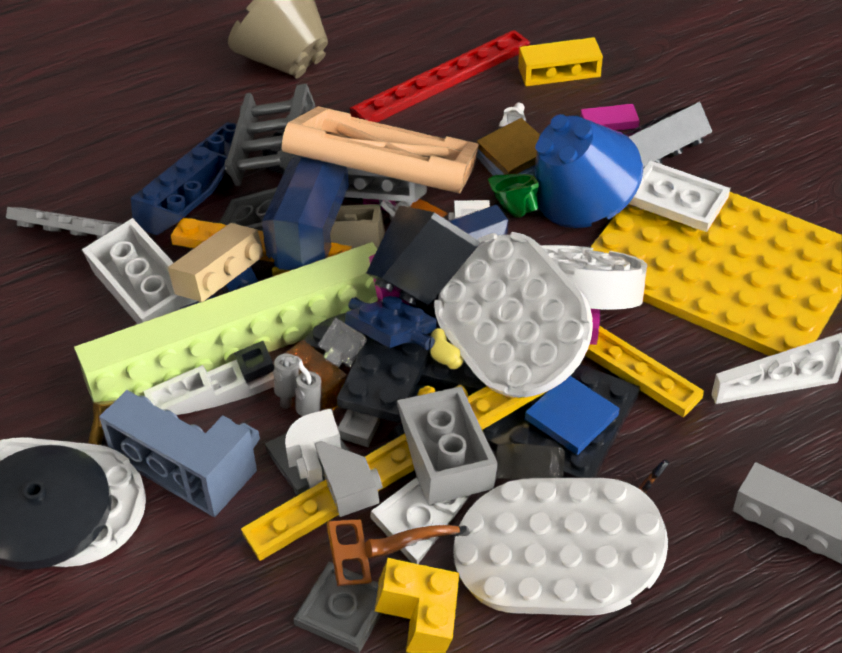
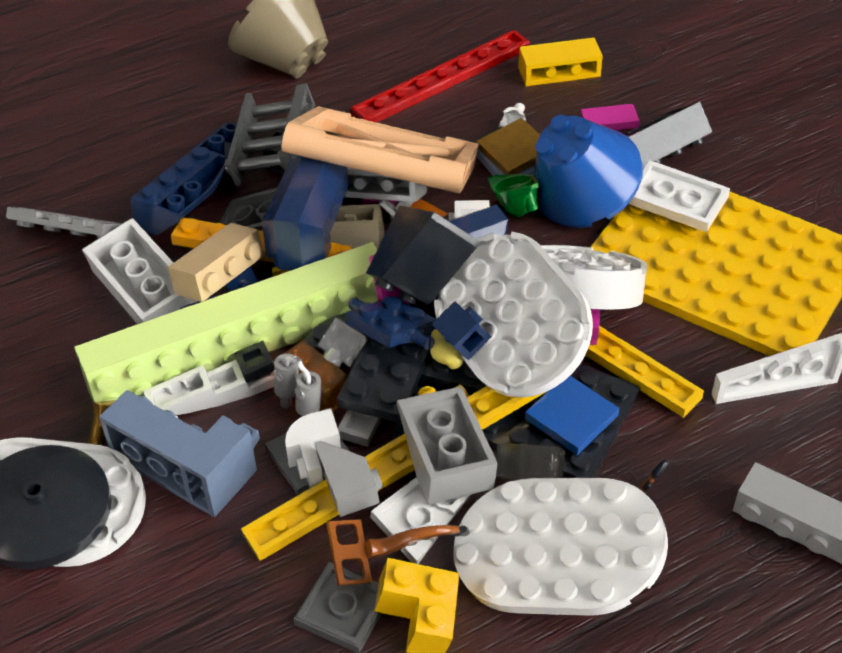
(462, 329): none -> dark blue brick

